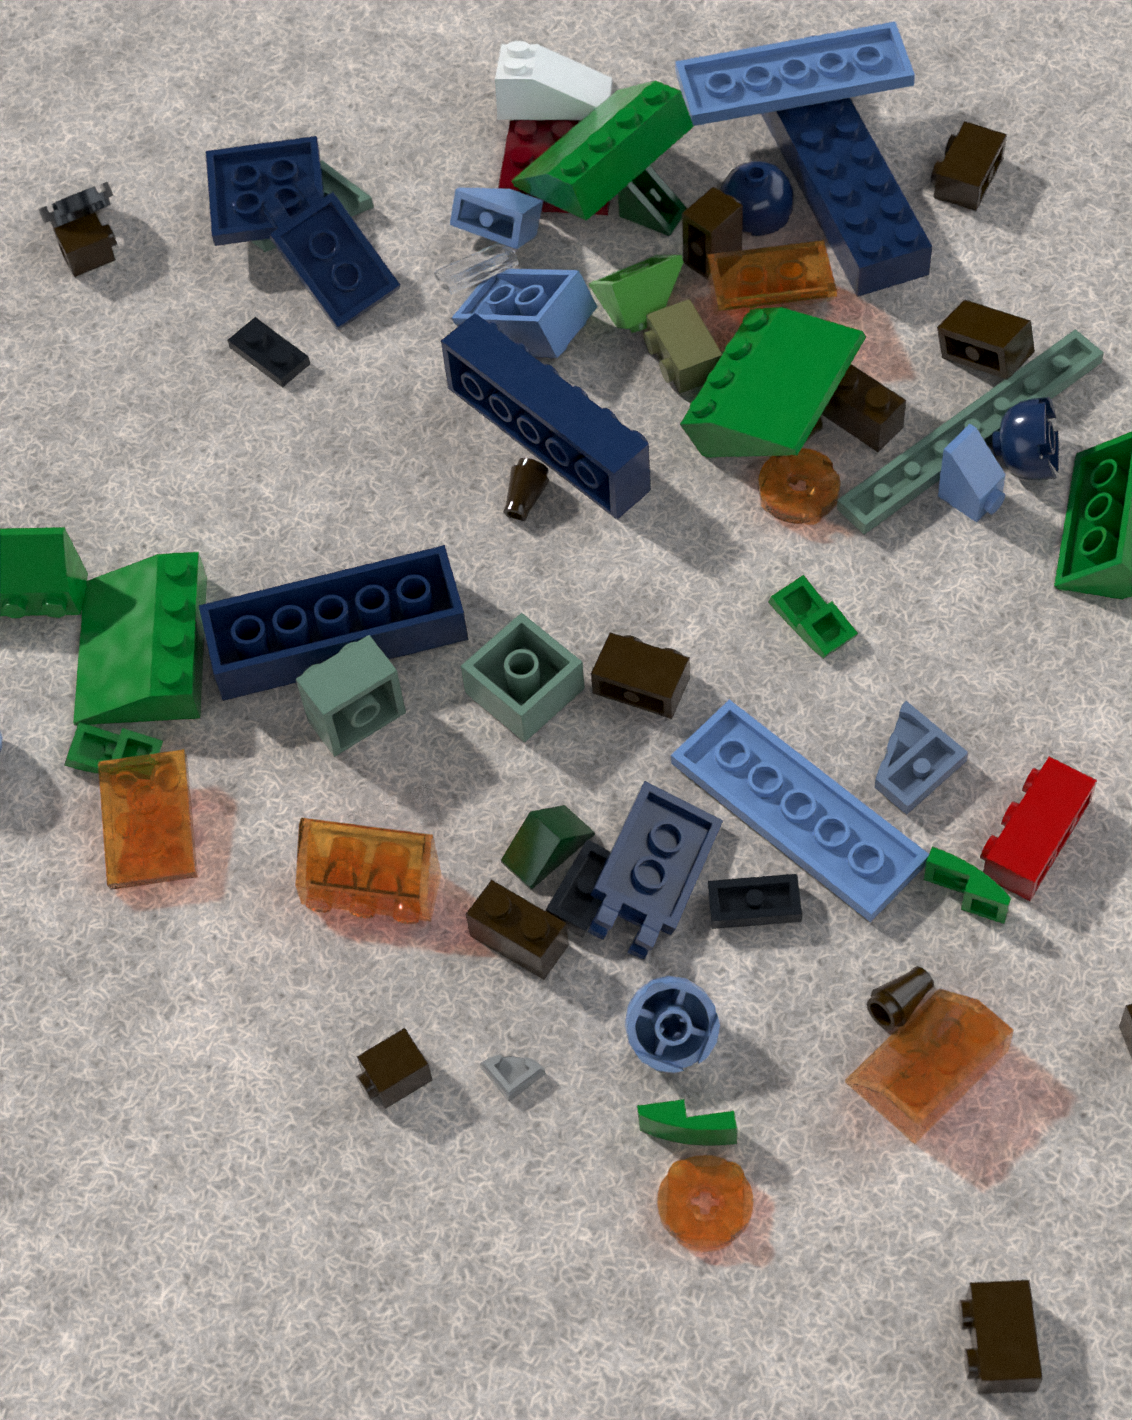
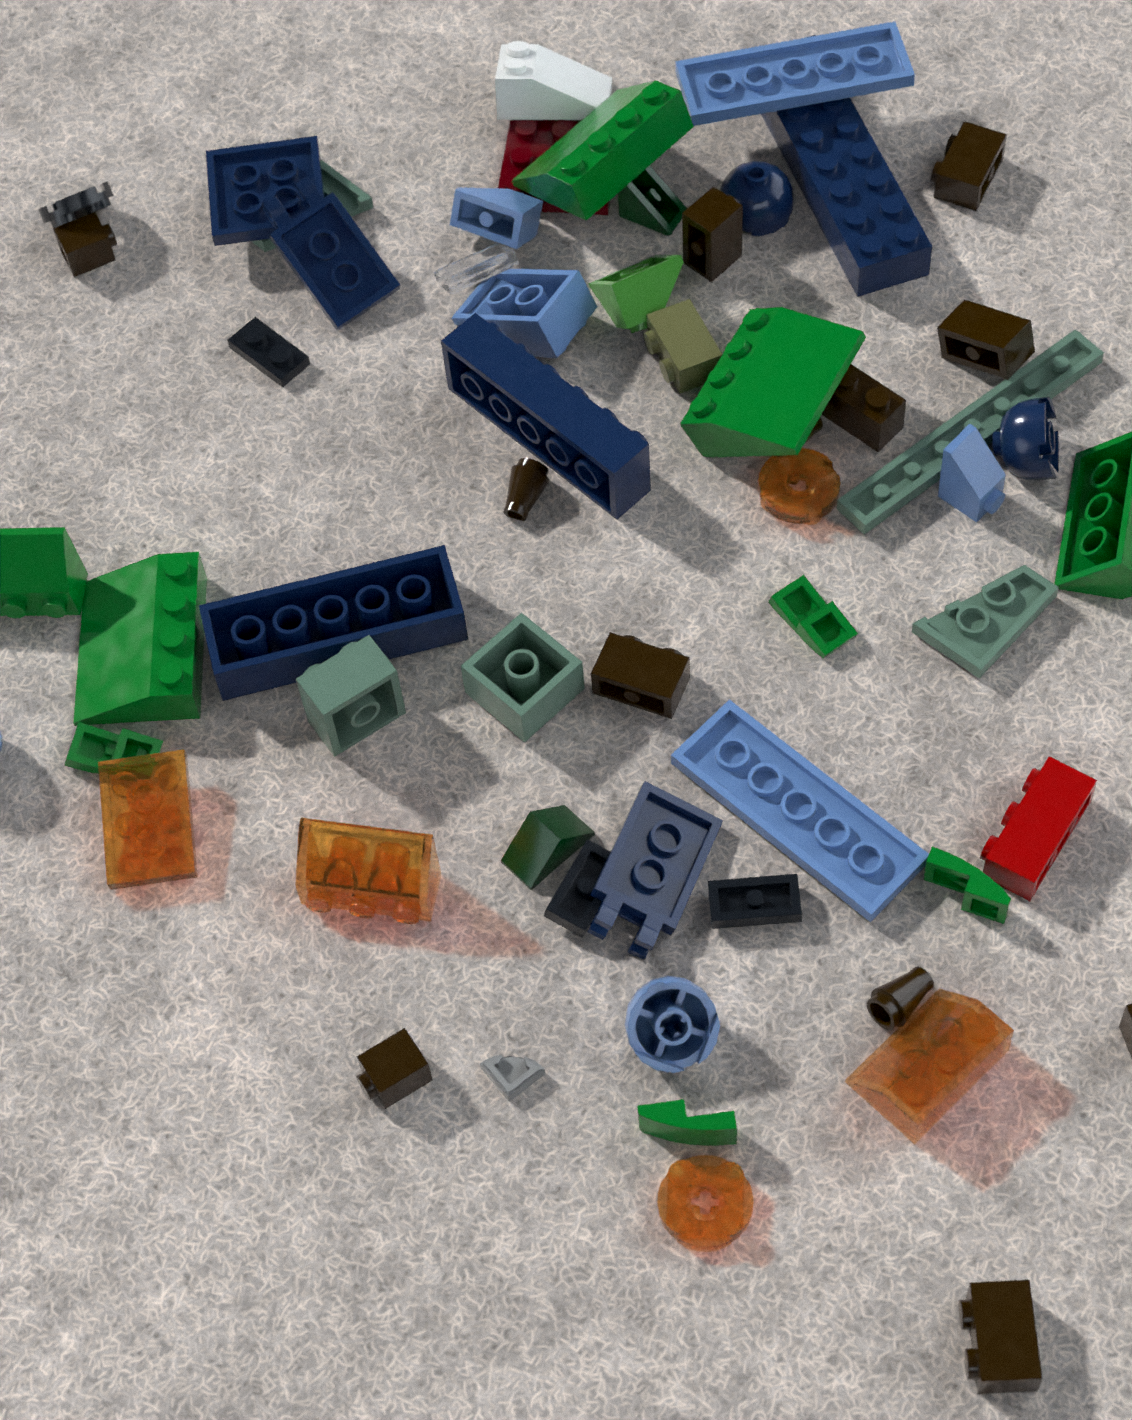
(517, 929): dark brown brick -> none
(770, 277): clear orange slope -> none
(916, 760): sand blue wing -> none
(988, 623): none -> sand green wing

